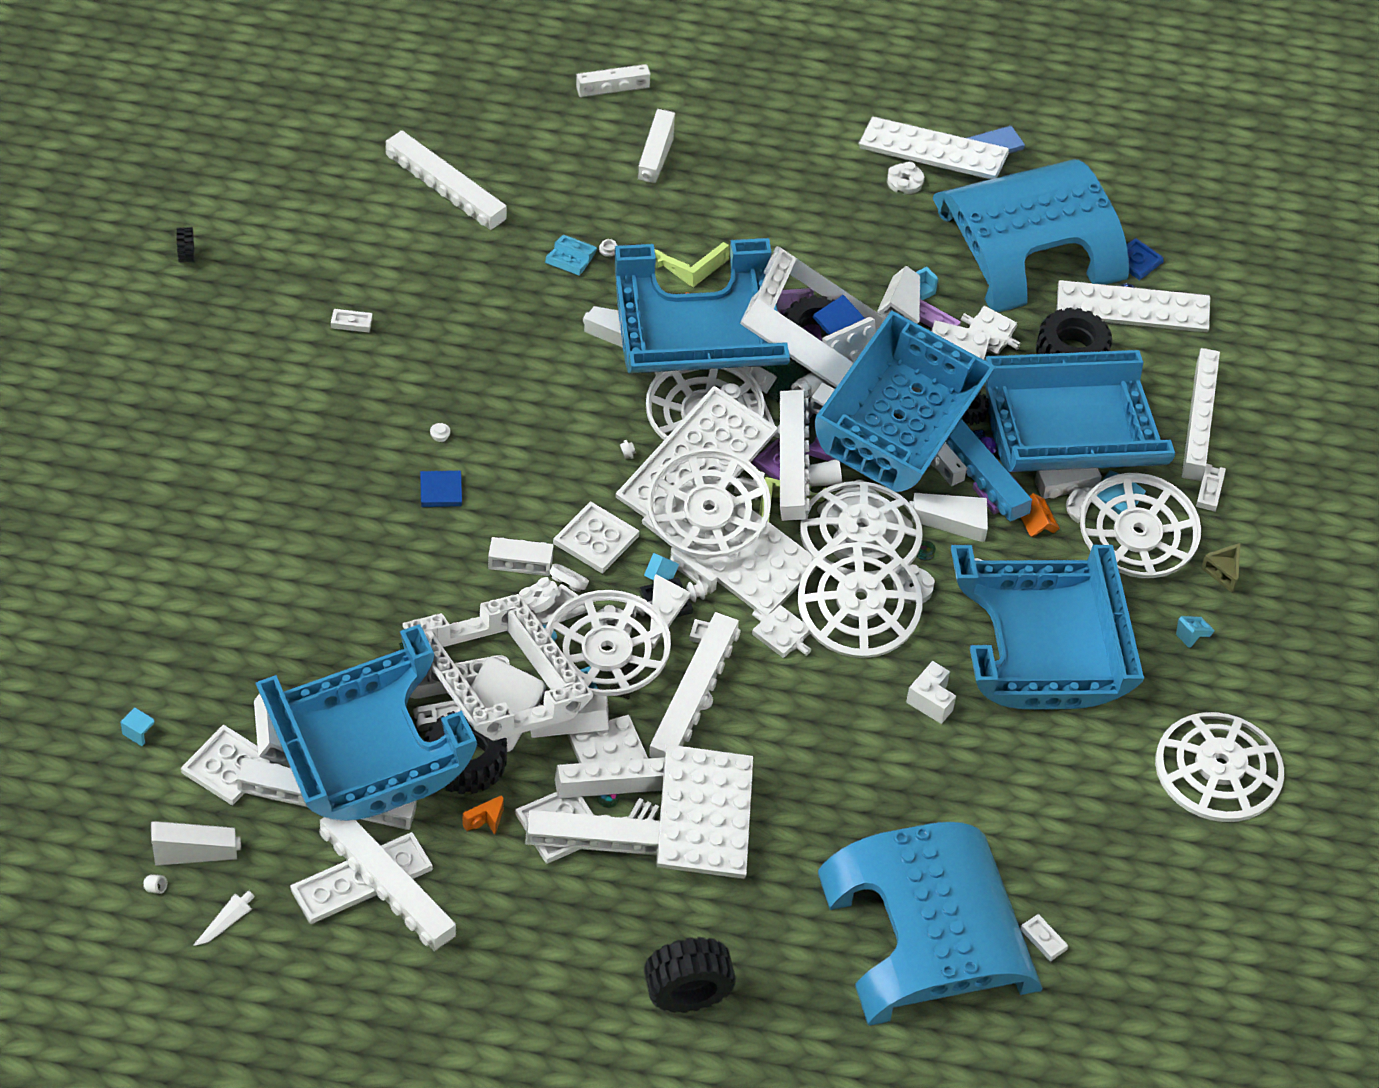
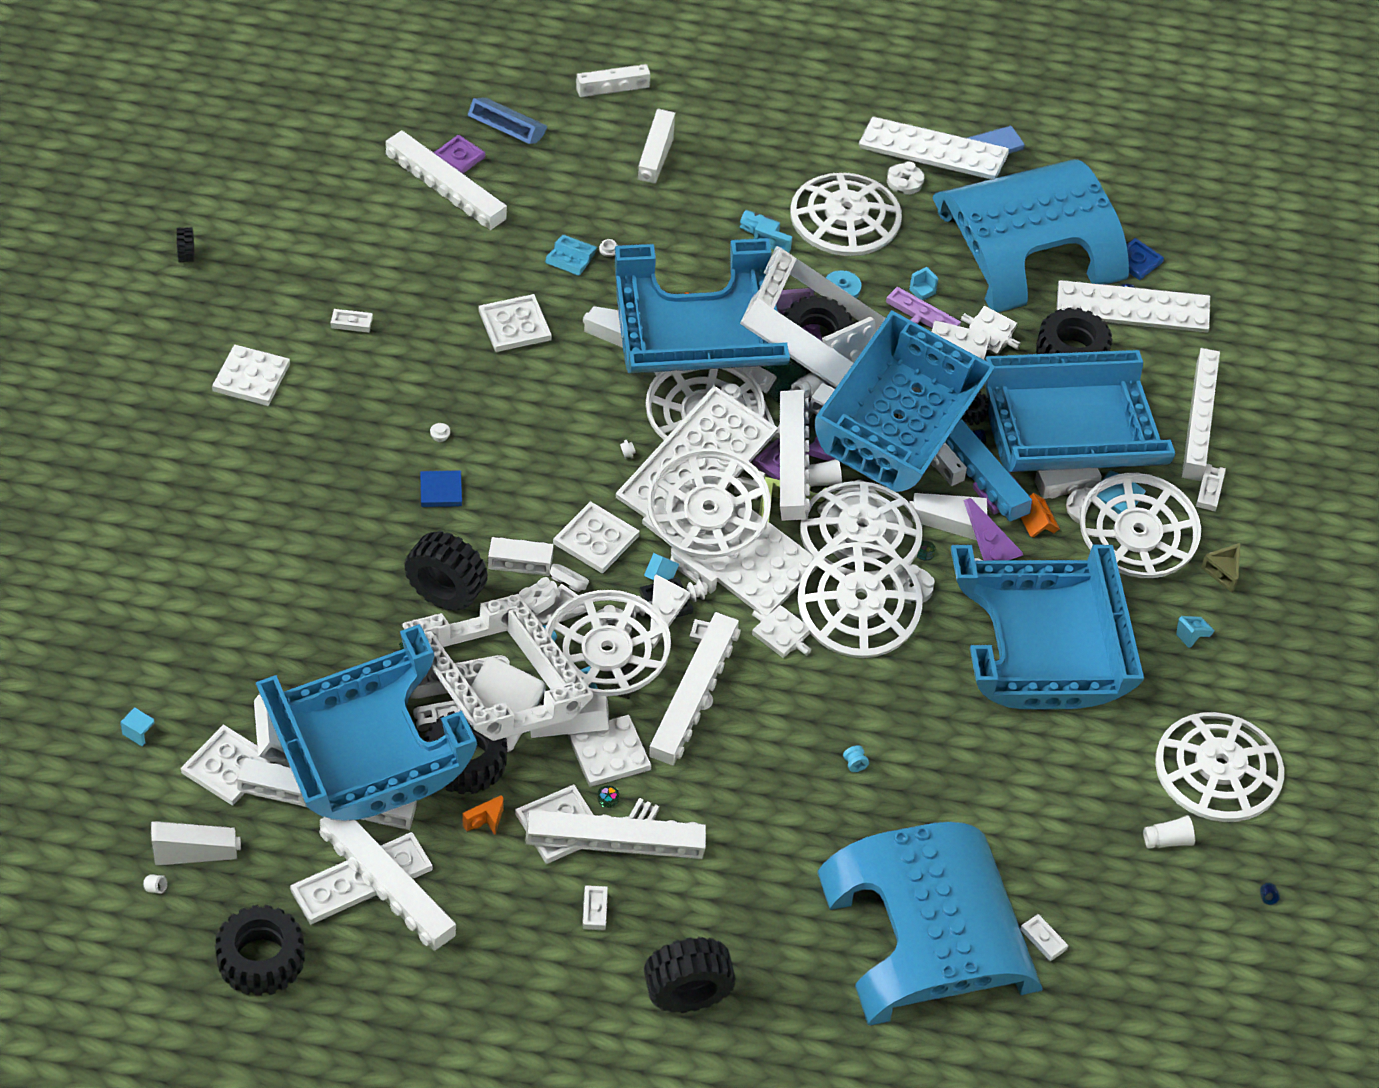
(230, 914): white bar -> none
(251, 375): none -> white plate
(265, 975): none -> black tyre
(446, 570): none -> black tyre
(460, 154): none -> medium lavender plate
(507, 120): none -> medium blue brick
(514, 323): none -> white plate
(595, 907): none -> white plate
(609, 777): white brick -> none
(700, 270): yellowish green hinge -> none
(705, 811): white plate -> none
(765, 227): none -> medium azure plate
(837, 214): none -> white dish
(837, 315): blue tile -> none
(847, 281): none -> medium azure plate
(856, 758): none -> medium azure wheel
(902, 295): white slope -> none
(930, 695): white brick -> none
(989, 443): dark purple plate -> none
(991, 539): none -> medium lavender wing
(1171, 833): none -> white plant
(1269, 888): none -> clear blue piece

